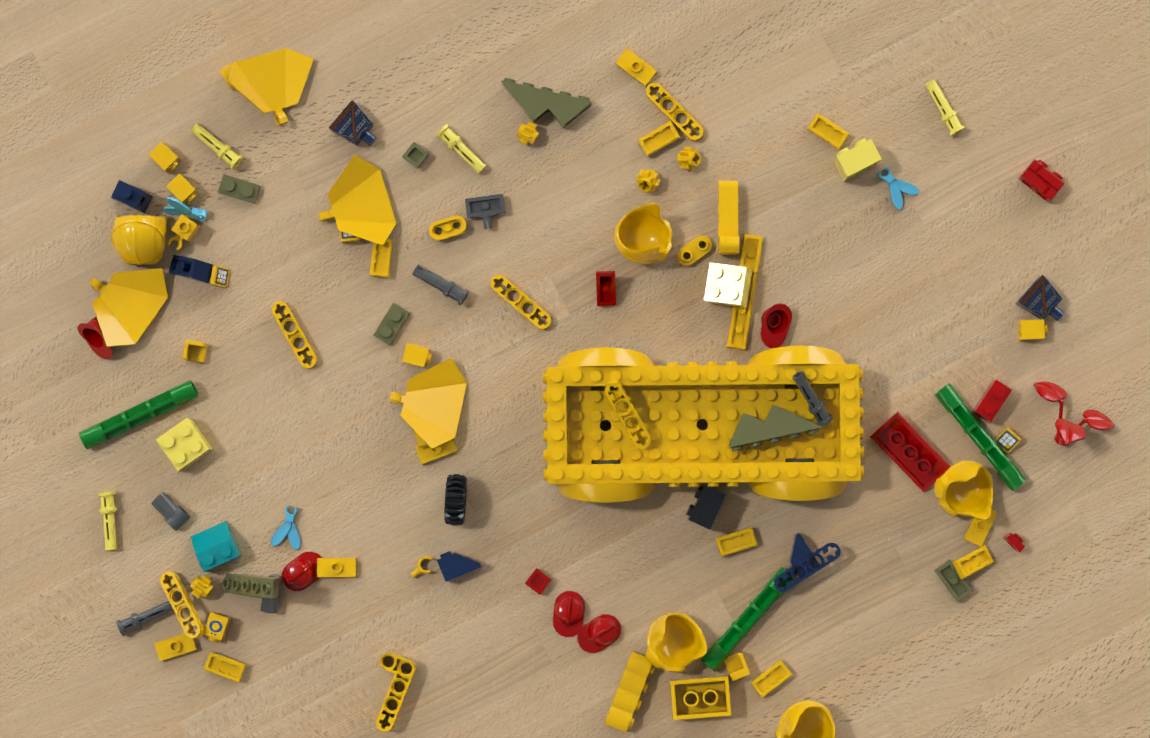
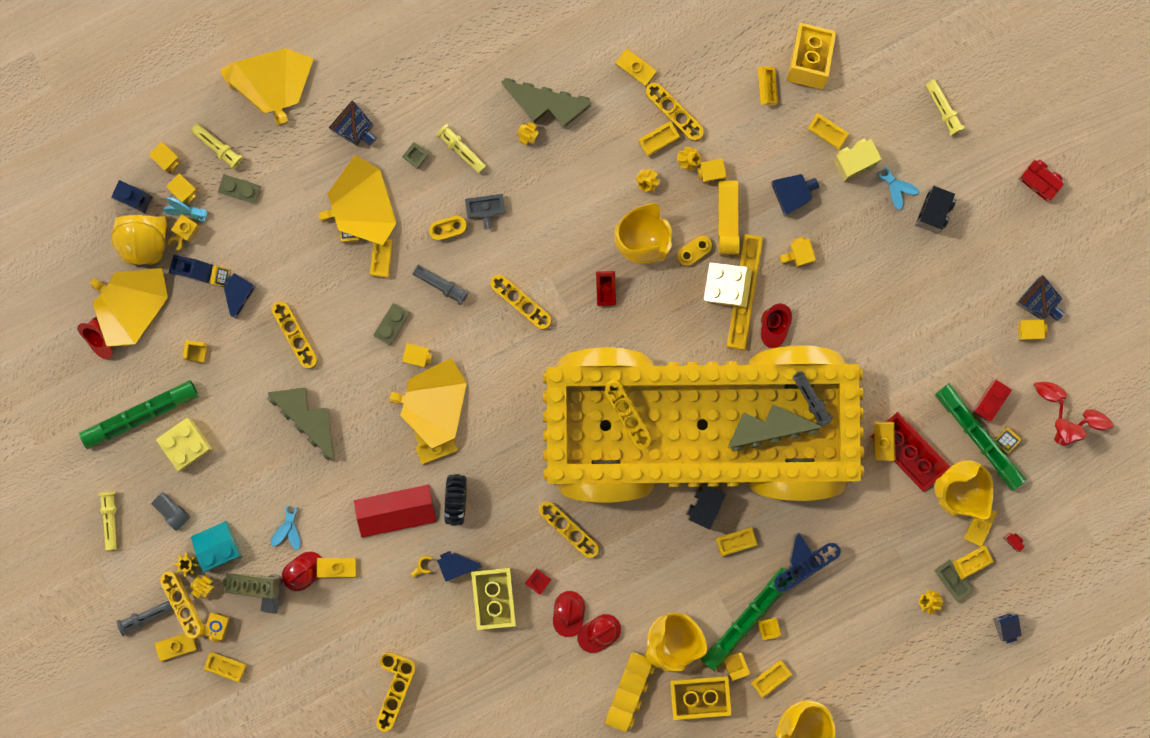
(180, 563): none -> yellow gear
(237, 293): none -> dark blue slope
(312, 422): none -> olive slope
(394, 511): none -> red slope
(493, 598): none -> light yellow brick
(571, 526): none -> yellow beam
(711, 171): none -> yellow brick
(767, 85): none -> yellow plate
(769, 628): none -> yellow plate
(793, 192): none -> dark blue torso
(800, 252): none -> yellow brick
(811, 56): none -> yellow slope
(884, 441): none -> yellow plate
(930, 602): none -> yellow gear
(935, 209): none -> black brick
(1008, 627): none -> dark blue slope

